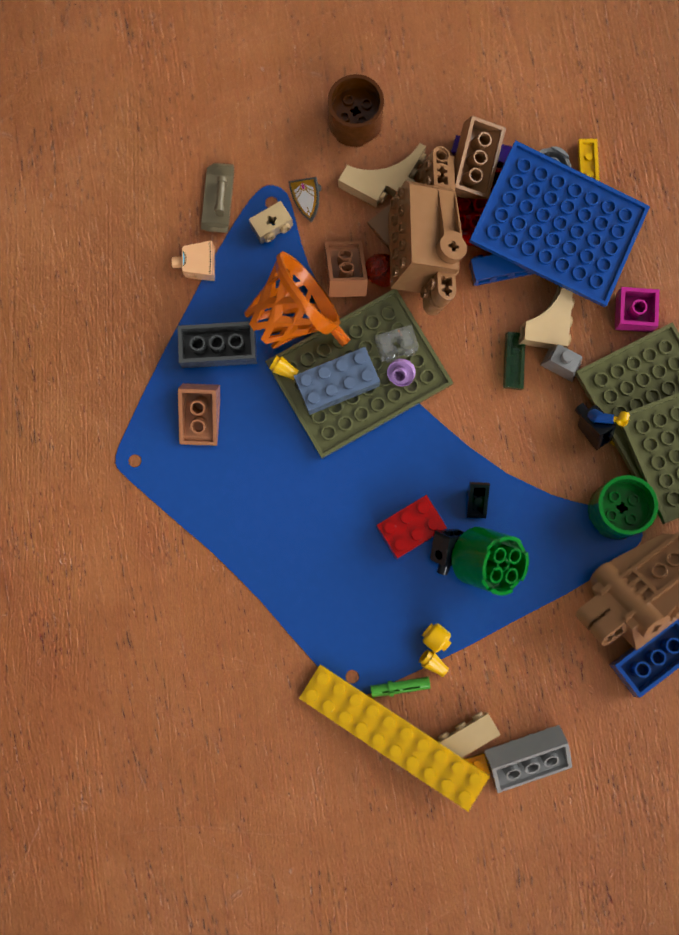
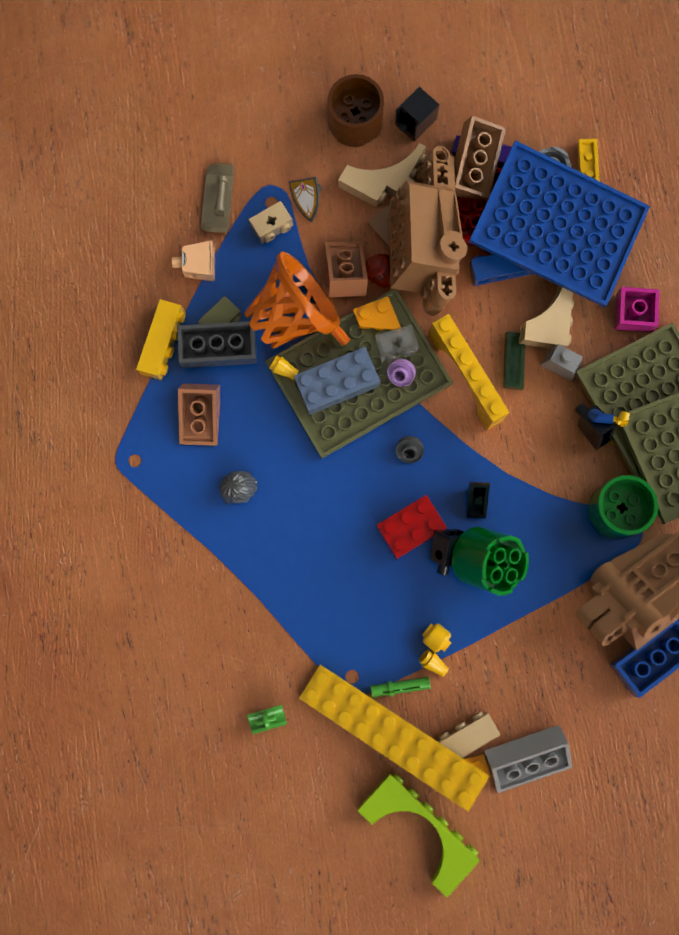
(161, 339): none -> yellow brick
(222, 312): none -> olive slope
(238, 487): none -> dark grey hair
(267, 719): none -> bright green hips
(377, 315): none -> light orange wing
(409, 449): none -> dark grey plate
(416, 114): none -> black piece
(449, 339): none -> yellow arch
(456, 857): none -> lime arch

